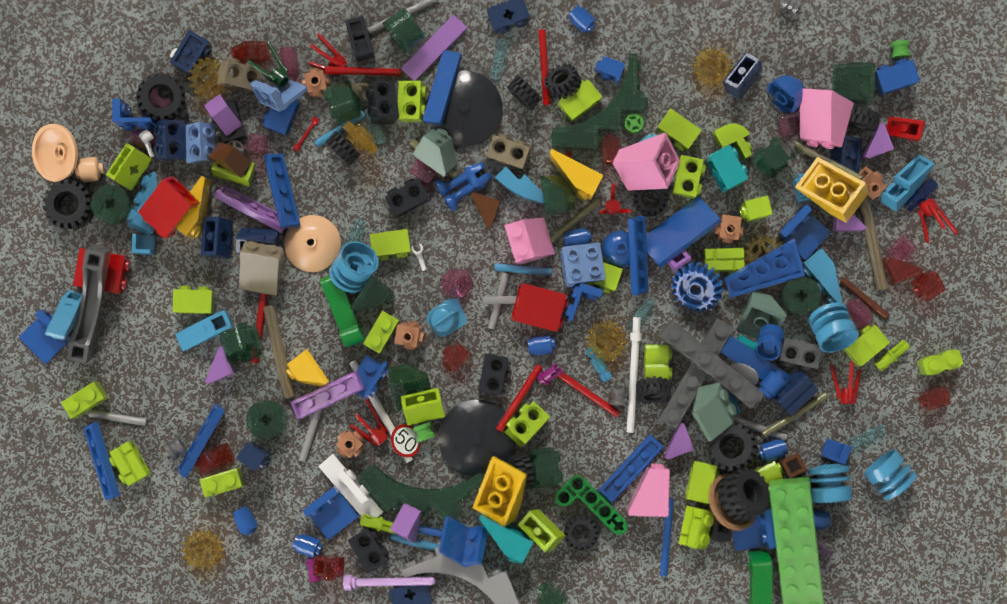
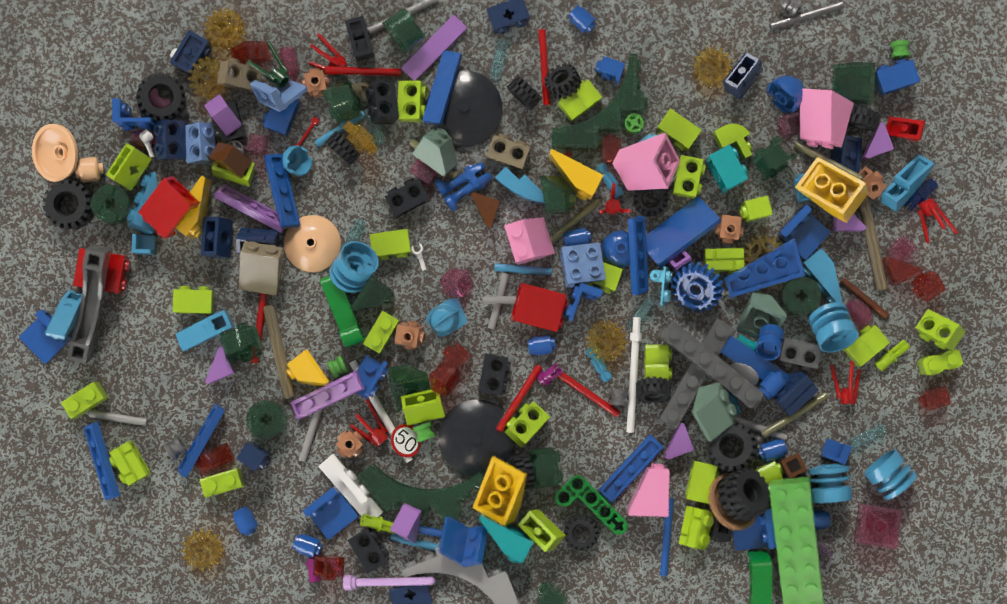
(220, 21): none -> clear yellow gear
(297, 160): none -> dark azure hair
(338, 367): none -> bright green wheel
(444, 378): none -> clear red brick
(609, 179): none -> dark azure axle
(665, 277): none -> medium azure hinge
(807, 15): none -> flat silver bar
(877, 526): none -> clear pink brick
(941, 327): none -> lime brick

